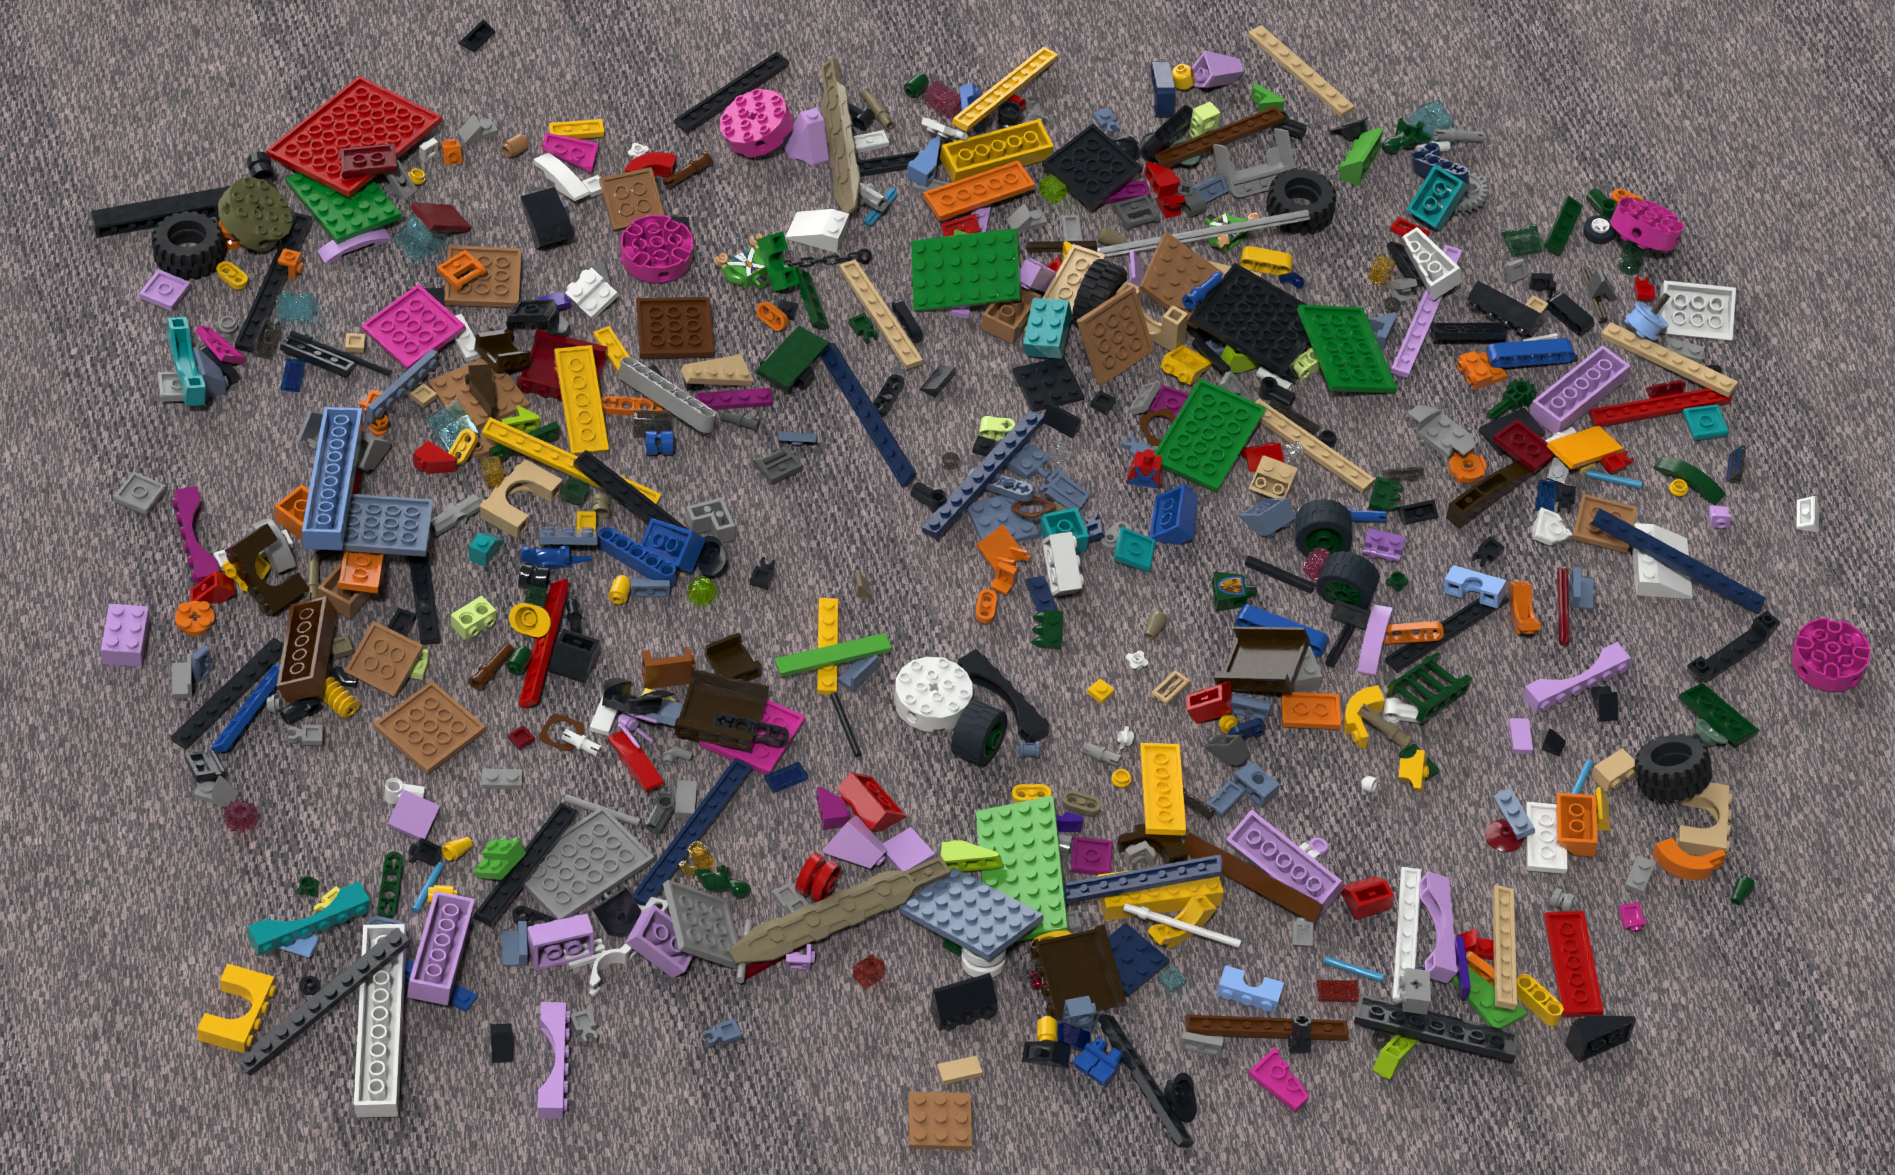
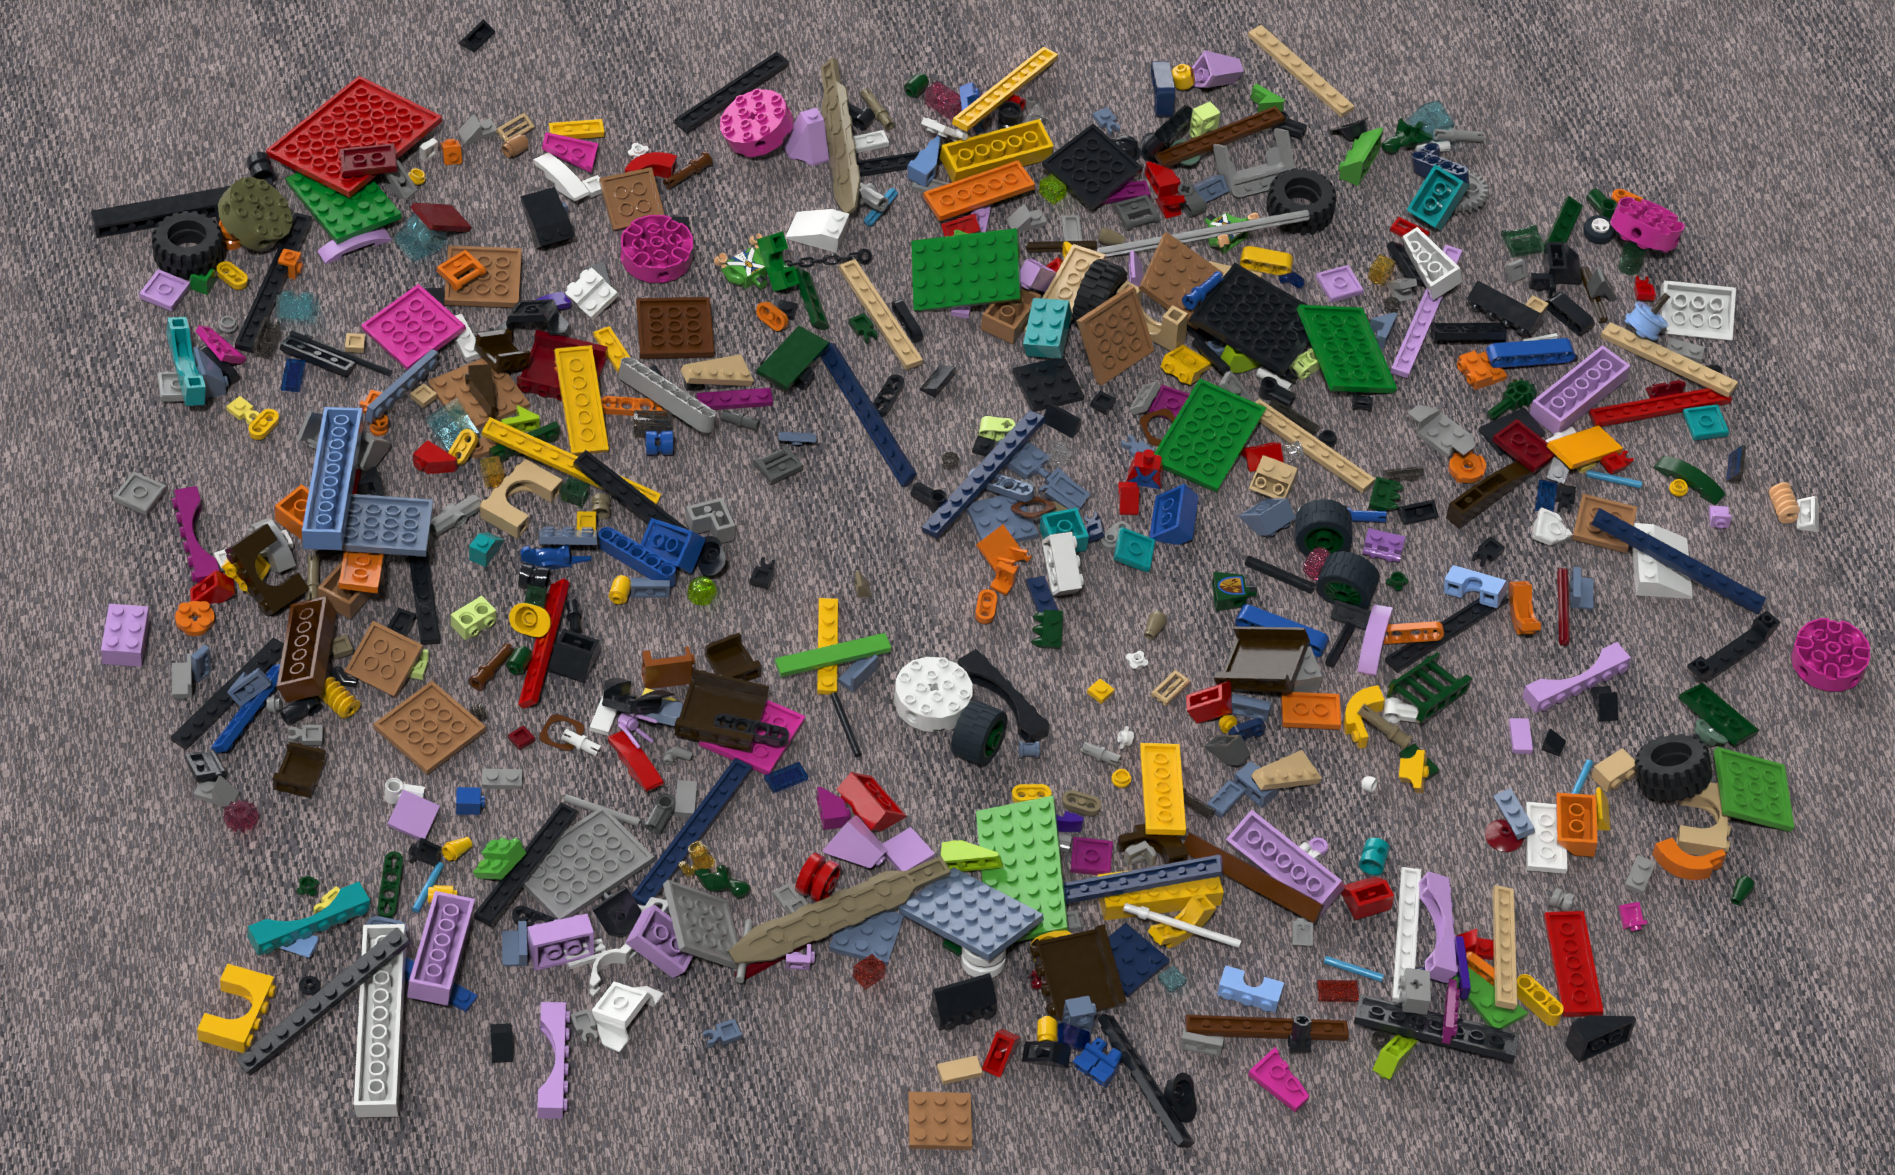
(203, 283): none -> green panel
(242, 409): none -> light yellow plate
(248, 686): none -> sand blue slope
(260, 427): none -> yellow plate
(300, 770): none -> dark brown panel
(371, 484): none -> black slope
(469, 801): none -> blue brick
(478, 712): none -> clear smoke bush
(527, 121): none -> tan tile
(618, 1009): none -> white piece
(872, 936): none -> sand blue plate
(1000, 1052): none -> red slope
(1128, 498): none -> red slope
(1287, 772): none -> tan wing
(1339, 283): none -> lavender tile
(1362, 402): none -> black bush
(1374, 856): none -> teal wheel
(1450, 1011): none -> magenta plate
(1562, 263): none -> black slope
(1753, 789): none -> bright green plate
(1784, 502): none -> light nougat piece

